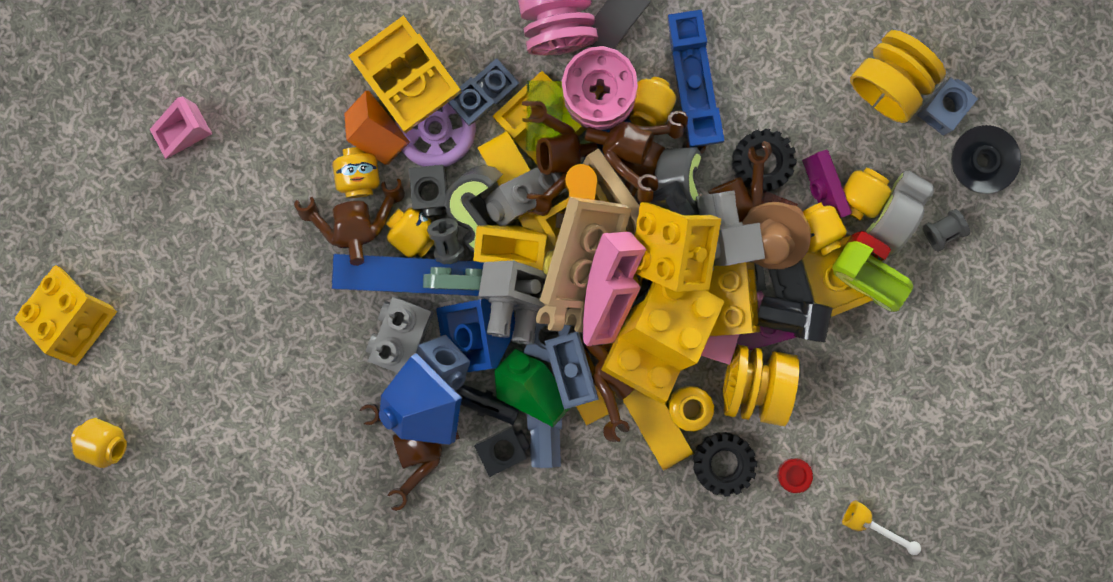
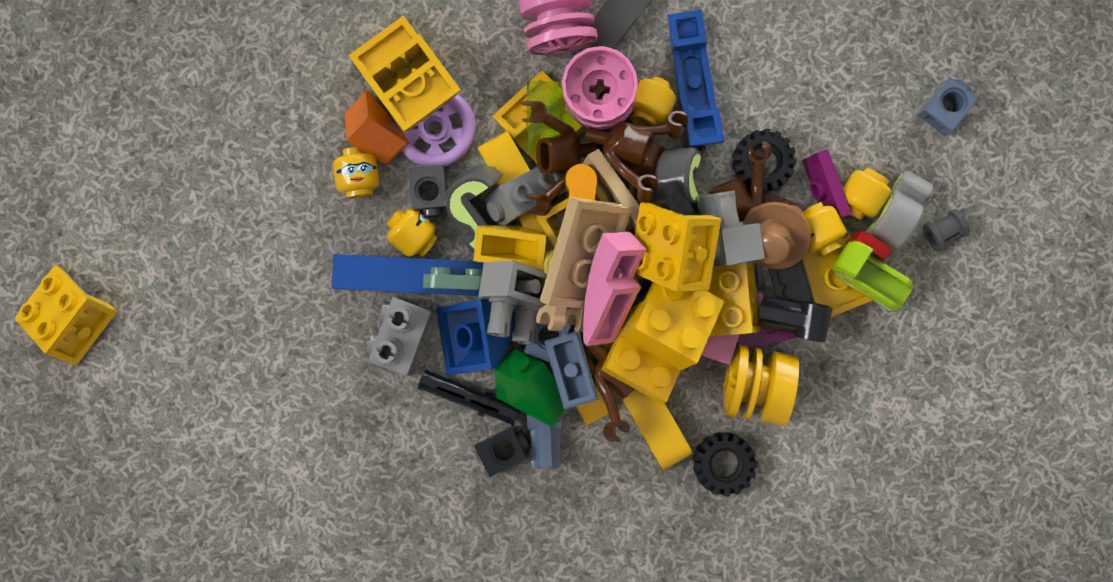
(98, 443): yellow head -> none
(179, 127): bright pink slope -> none
(352, 222): reddish brown piece -> none
(410, 454): reddish brown piece -> none
(420, 404): blue slope -> none
(445, 360): sand blue brick -> none
(446, 240): dark grey bush -> none
(483, 92): sand blue slope -> none
(690, 408): yellow head -> none
(795, 475): red tile -> none
(863, 519): hinge -> none
(900, 71): yellow wheel -> none
(1002, 157): black dish -> none

